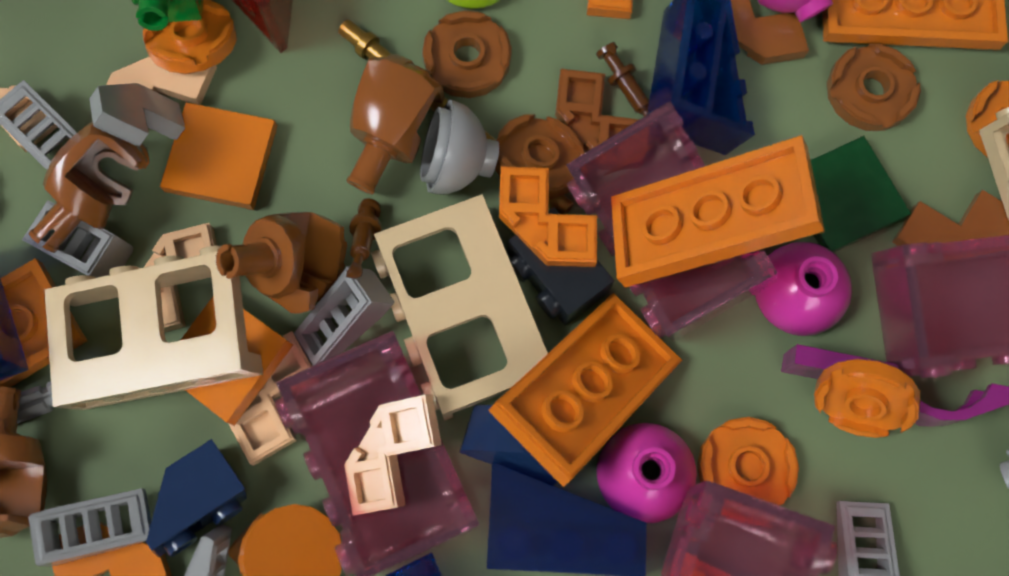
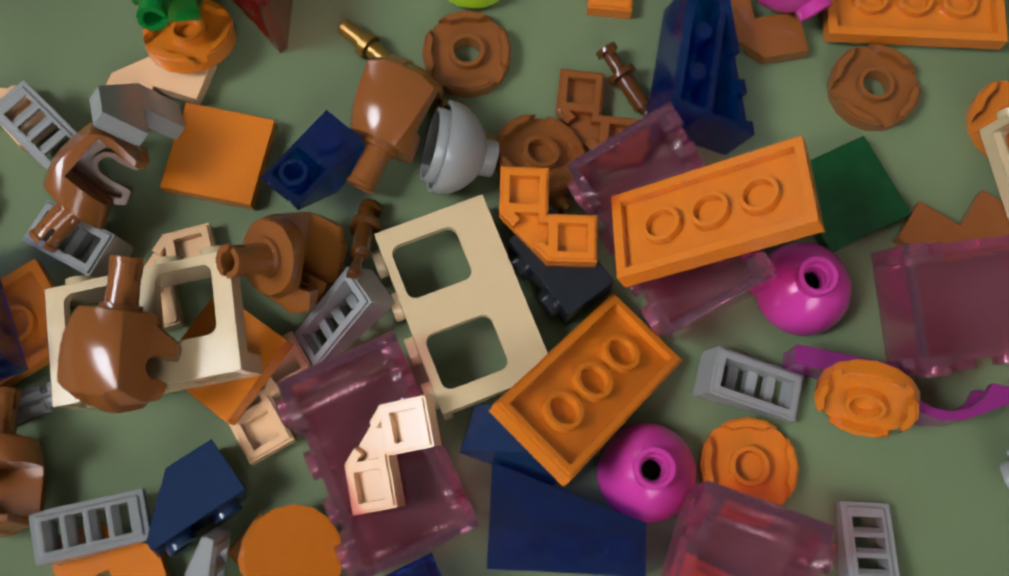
(109, 345): none -> dark orange piece
(316, 163): none -> clear blue slope
(718, 378): none -> light grey slope

